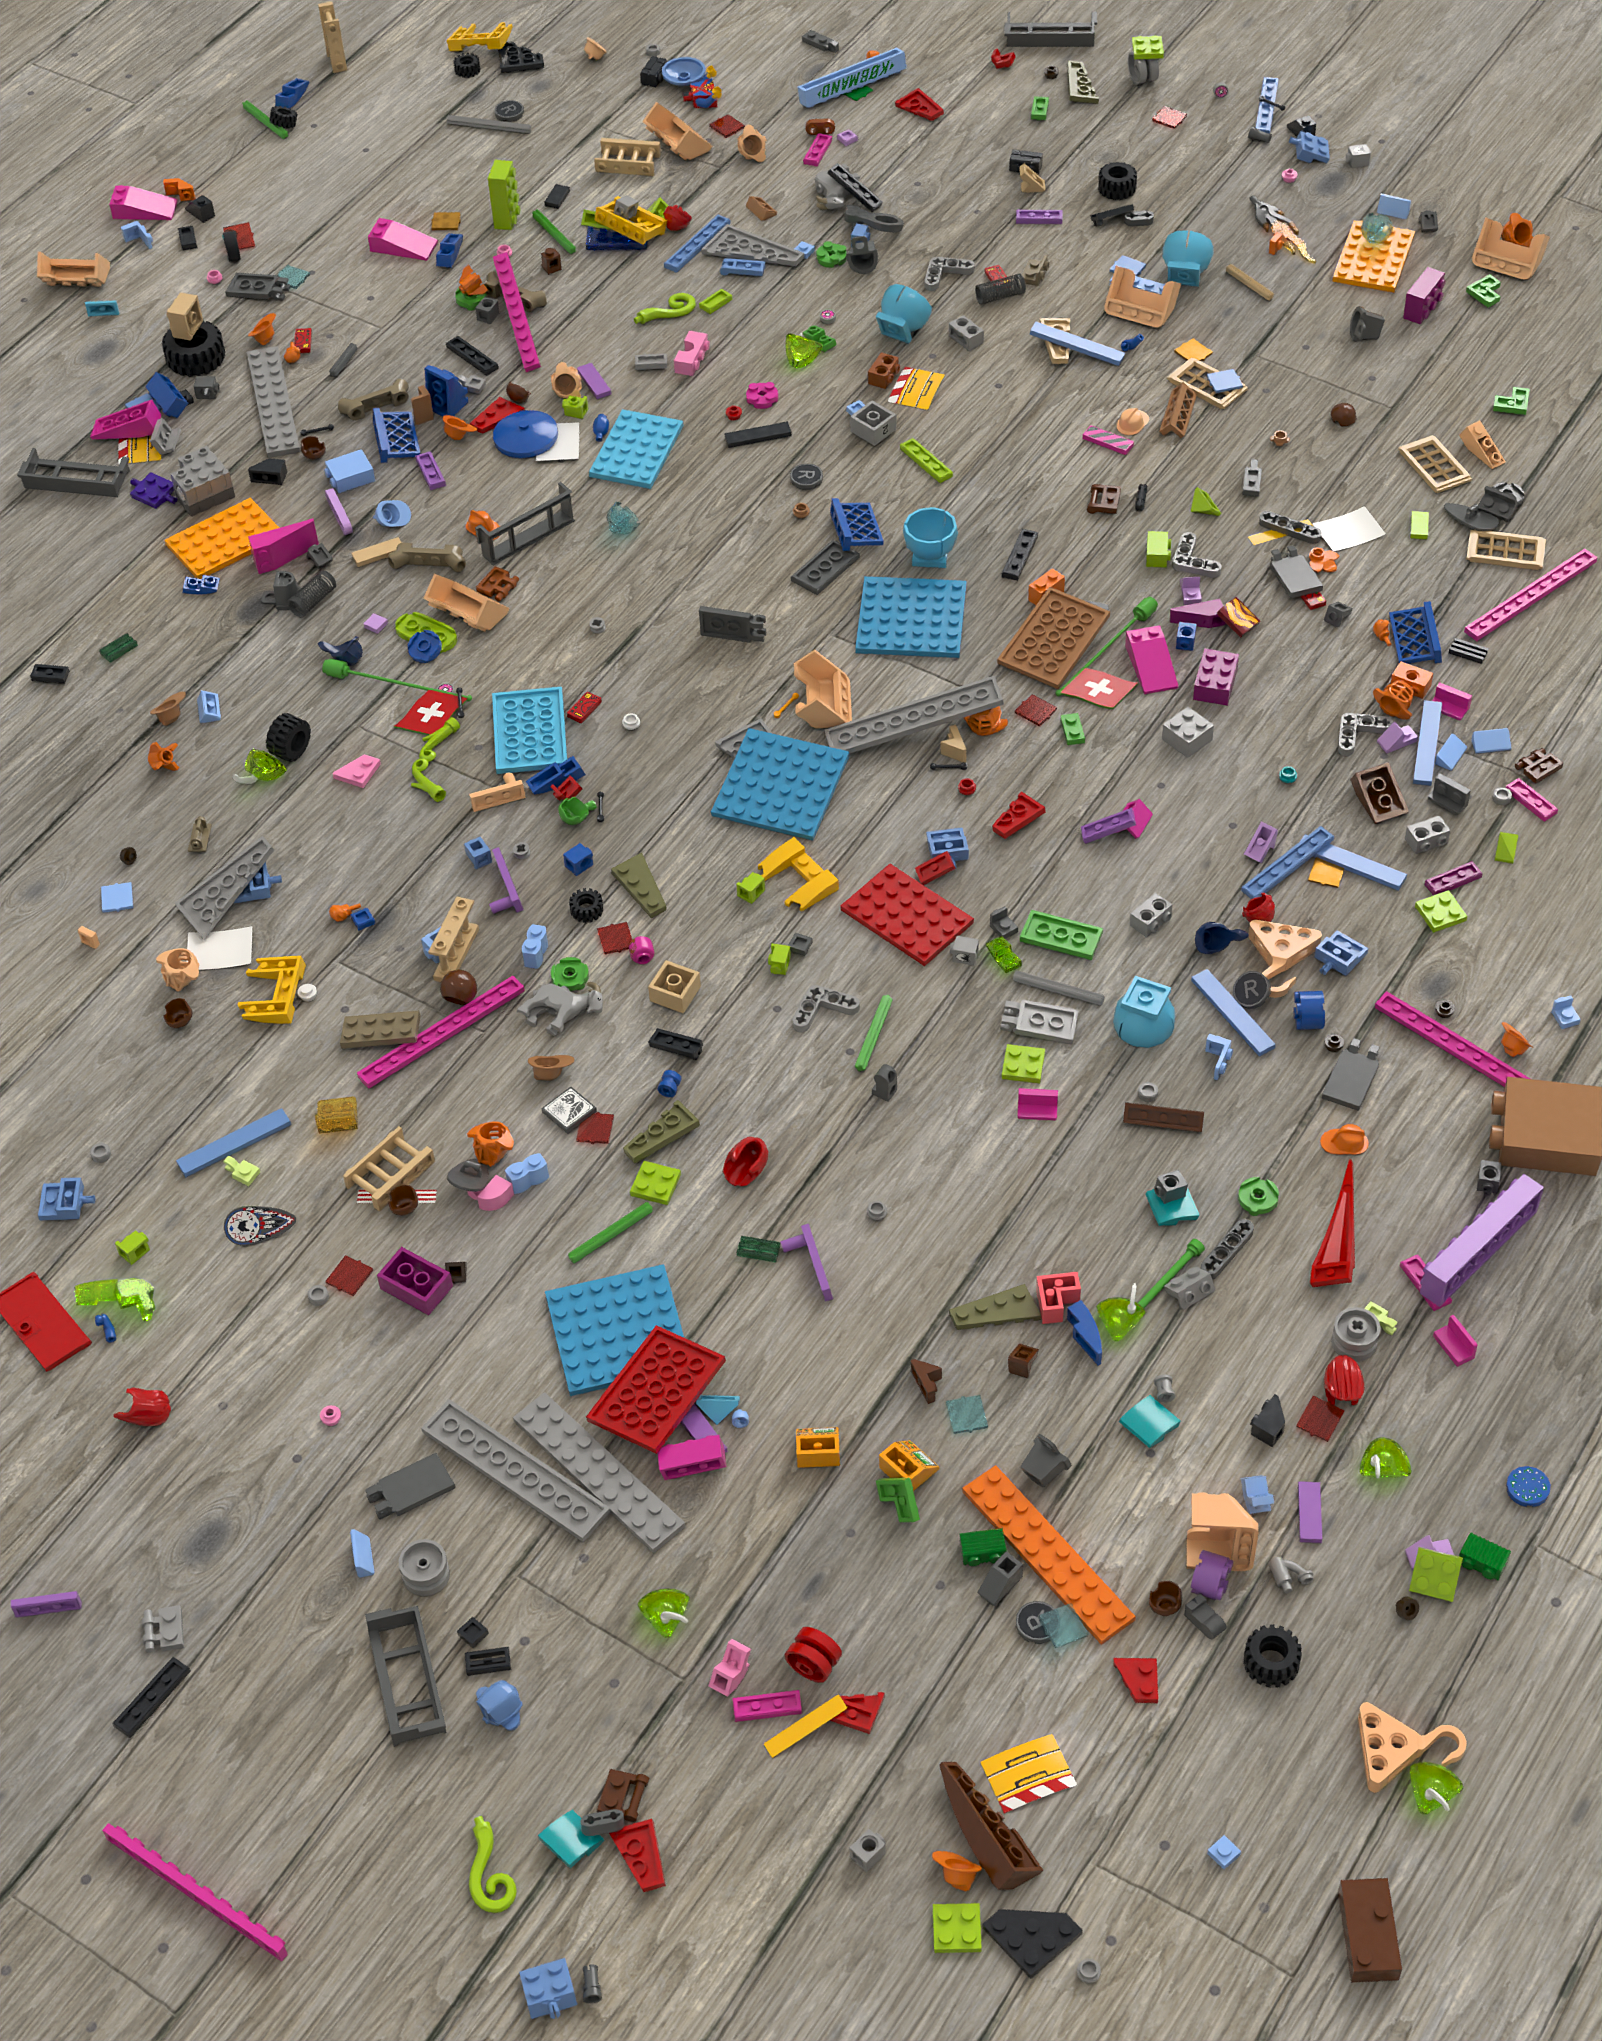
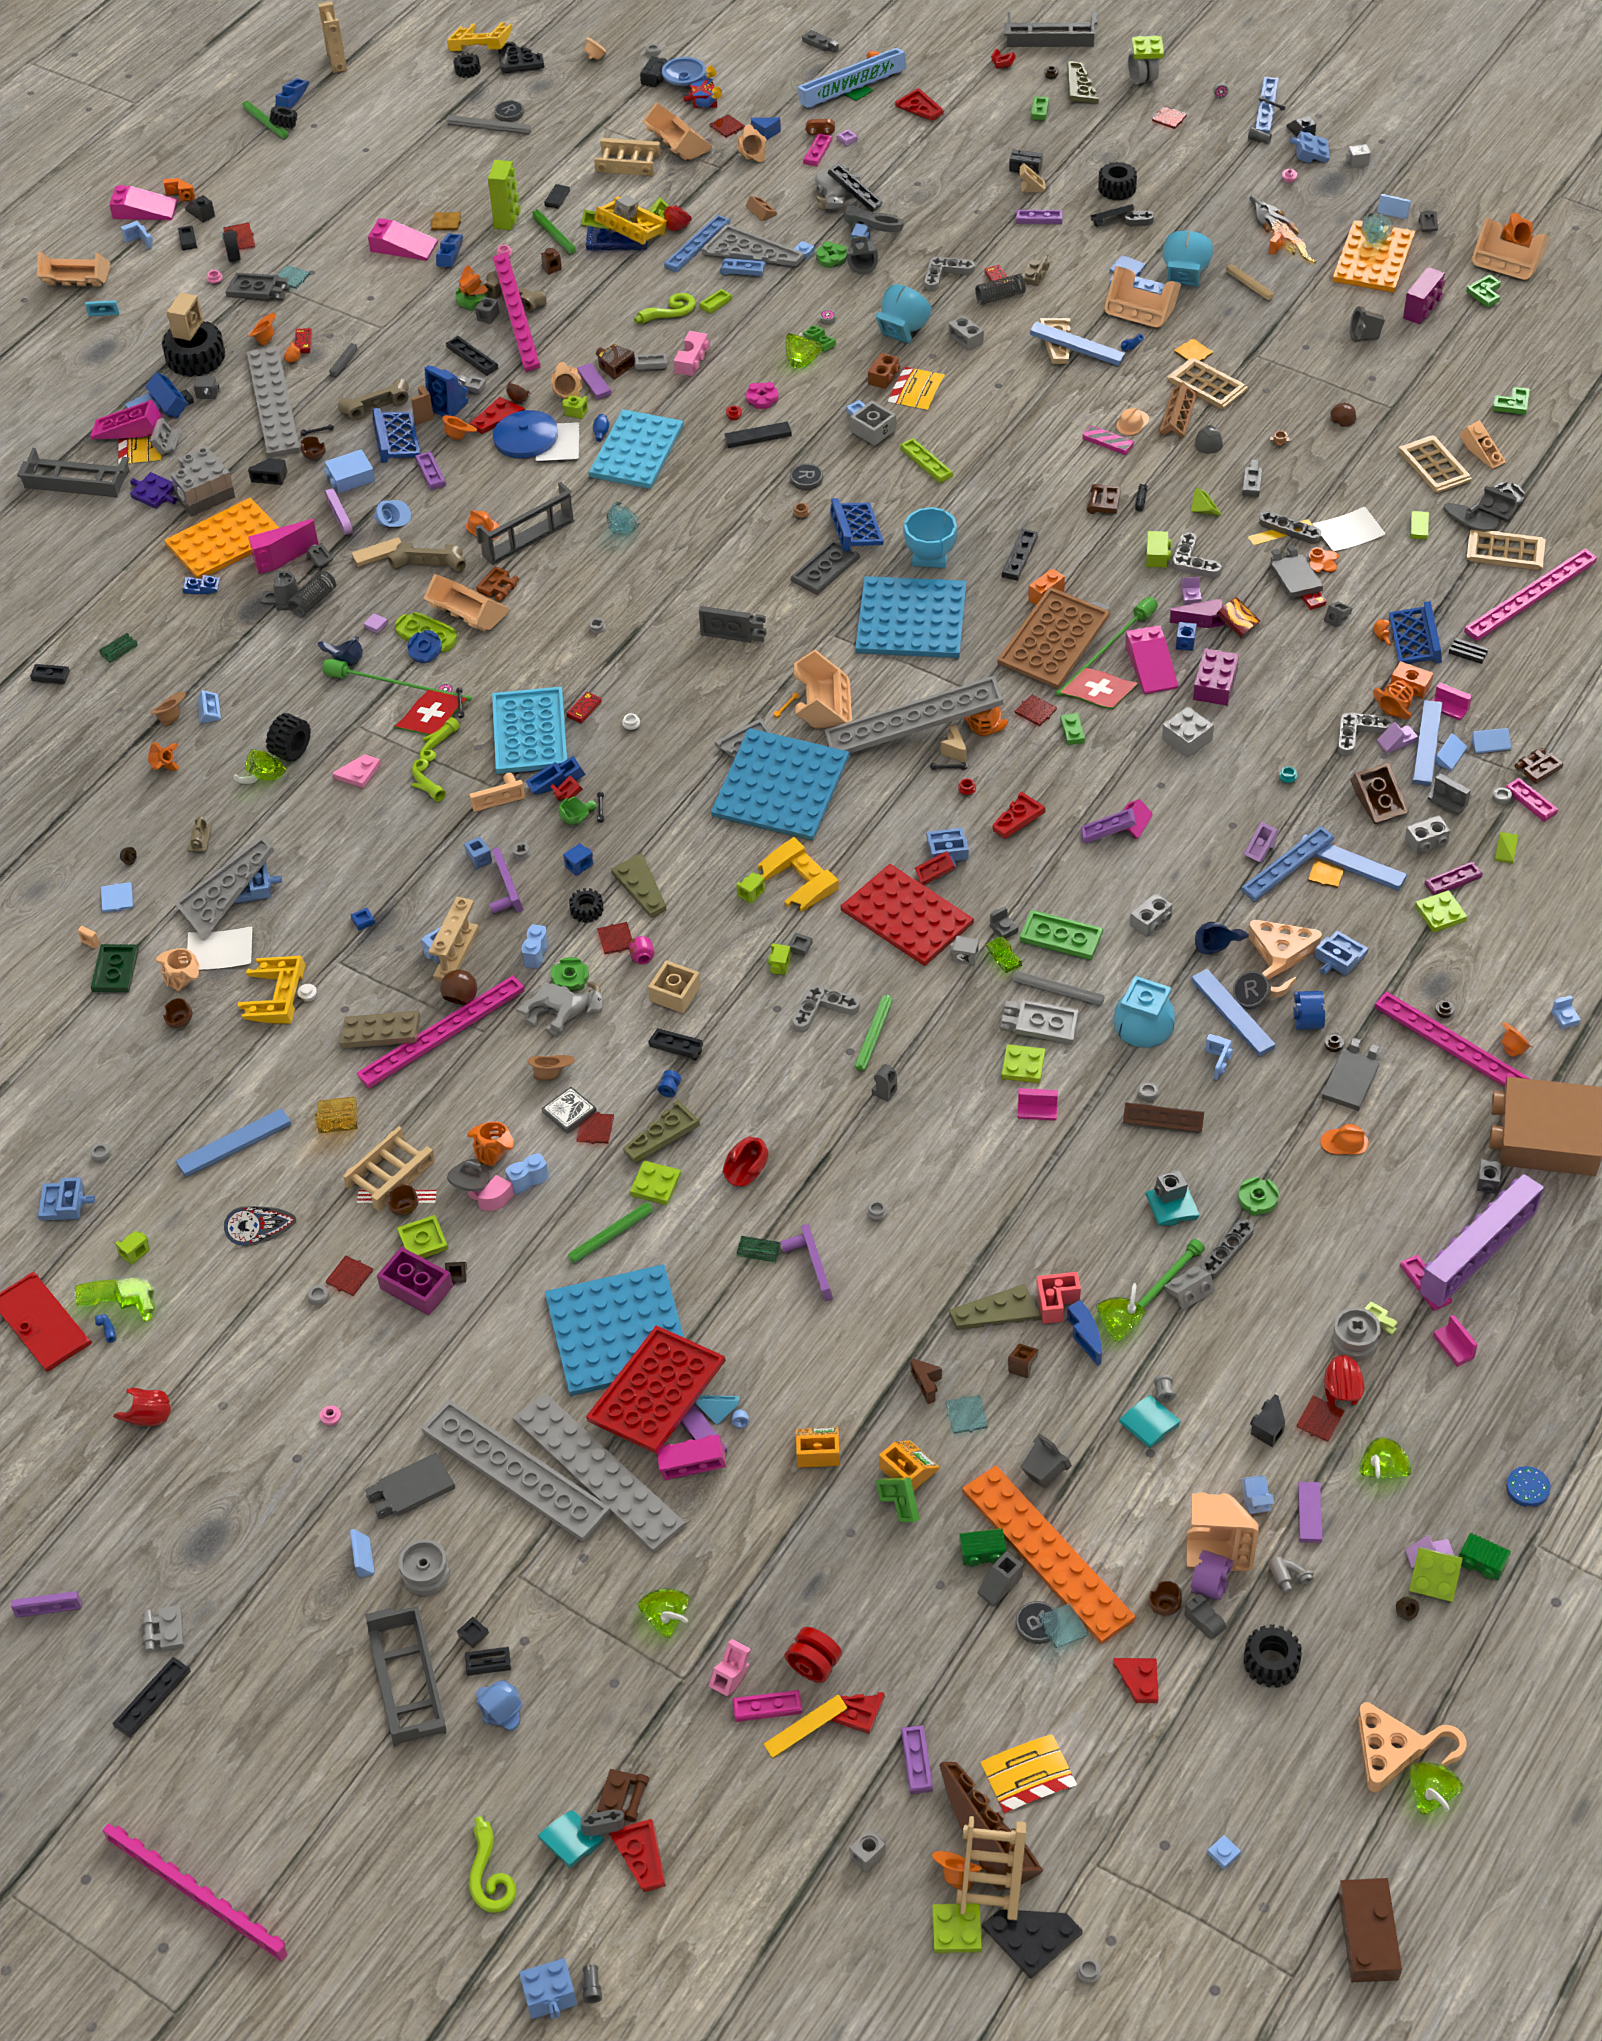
(114, 968): none -> dark green plate
(243, 1172): yellowish green plate -> none
(341, 912): orange piece -> none
(423, 1237): none -> lime plate
(615, 360): none -> reddish brown torso
(767, 126): none -> blue slope
(917, 1759): none -> medium lavender tile
(1011, 1880): none -> tan fence
(1208, 440): none -> dark grey helmet
(1224, 381): piece -> none
(1260, 908): red hair -> none
(1337, 1252): red plate -> none

